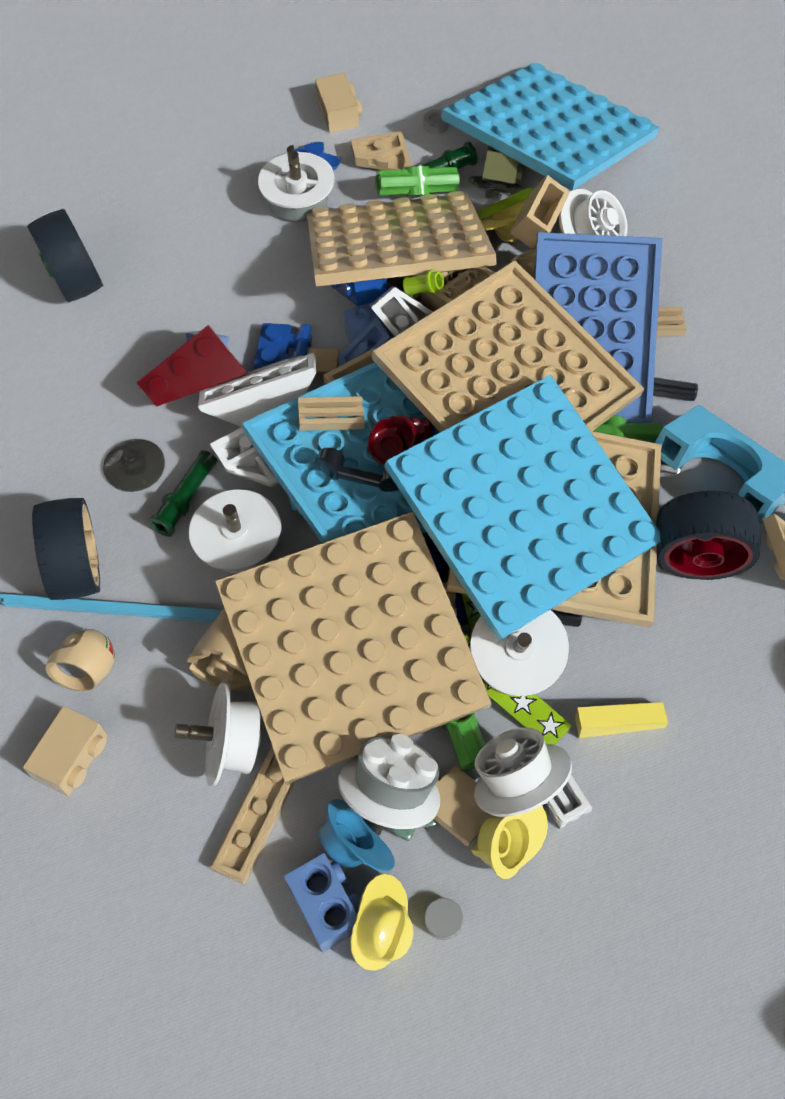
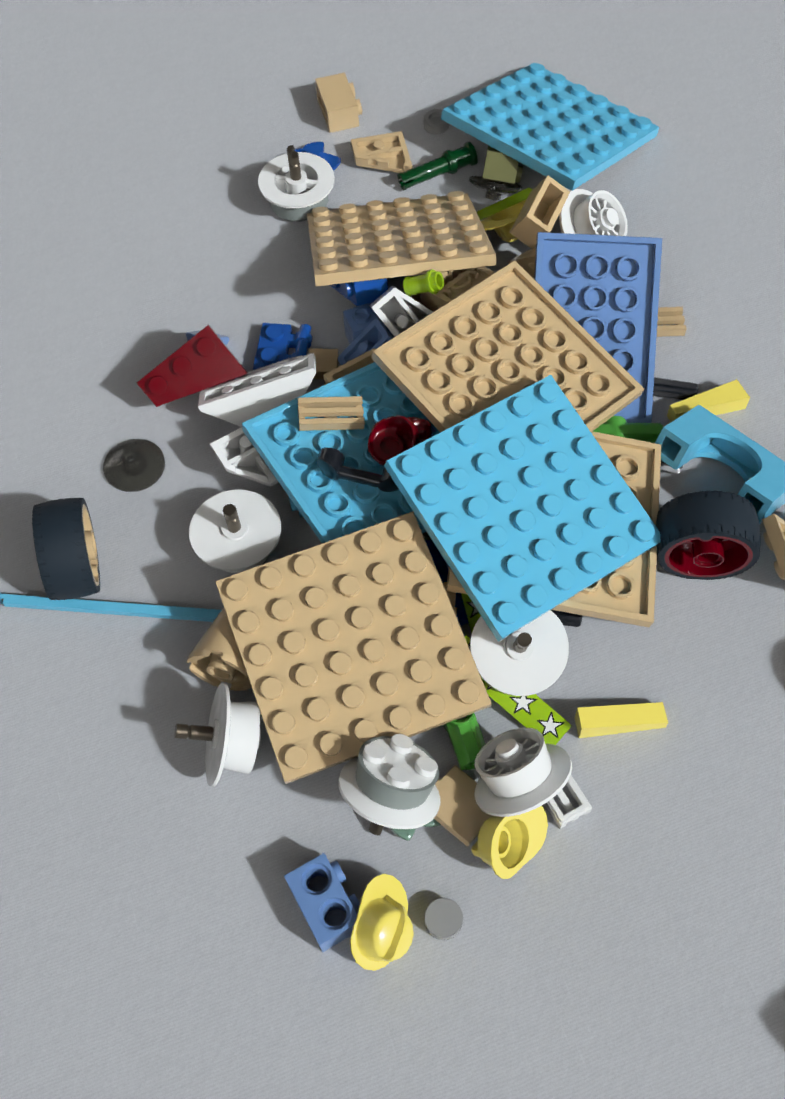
(65, 255): black wheel -> none
(66, 751): tan piece -> none
(86, 650): tan helmet -> none
(176, 503): dark green pin -> none
(253, 822): tan tile -> none
(351, 840): dark azure piece -> none
(417, 181): bright green piece -> none
(719, 400): none -> light yellow piece

